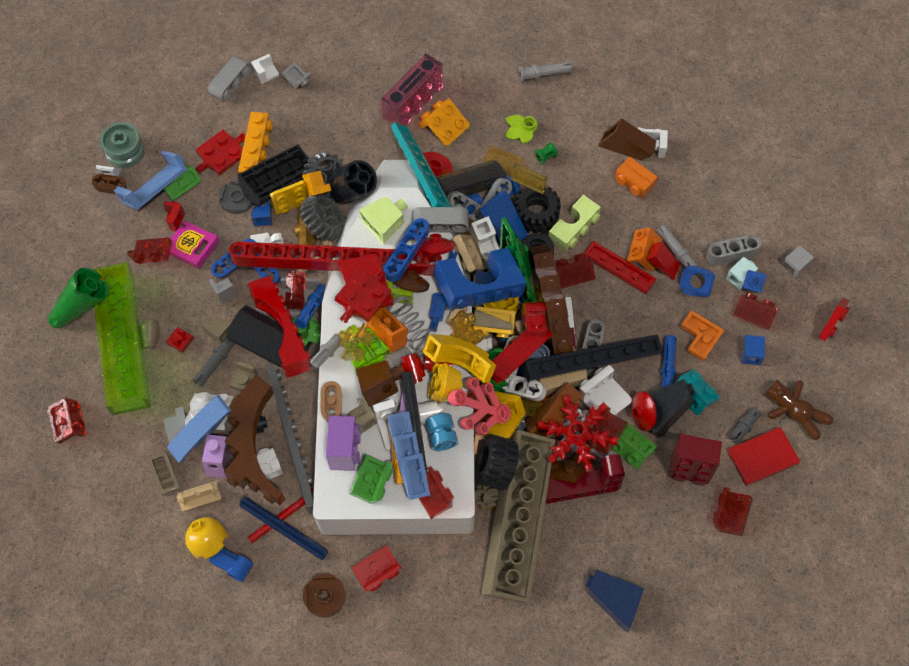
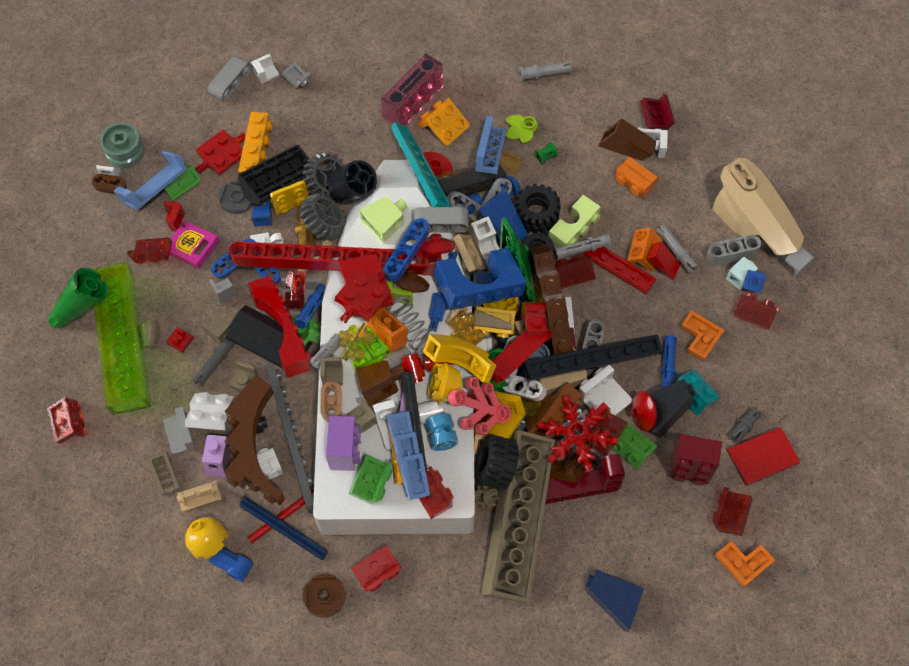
(198, 428): medium blue slope -> none
(315, 183): light orange panel -> none
(331, 370): none -> dark tan panel
(485, 147): none -> medium blue fence
(529, 178): clear yellow tile -> none
(590, 244): none -> light grey pin
(657, 113): none -> dark red bracket
(703, 291): blue piece -> none
(744, 567): none -> orange plate
(753, 350): blue panel -> none
(756, 208): none -> tan piece
(799, 410): reddish brown animal -> none
(839, 314): red plate -> none

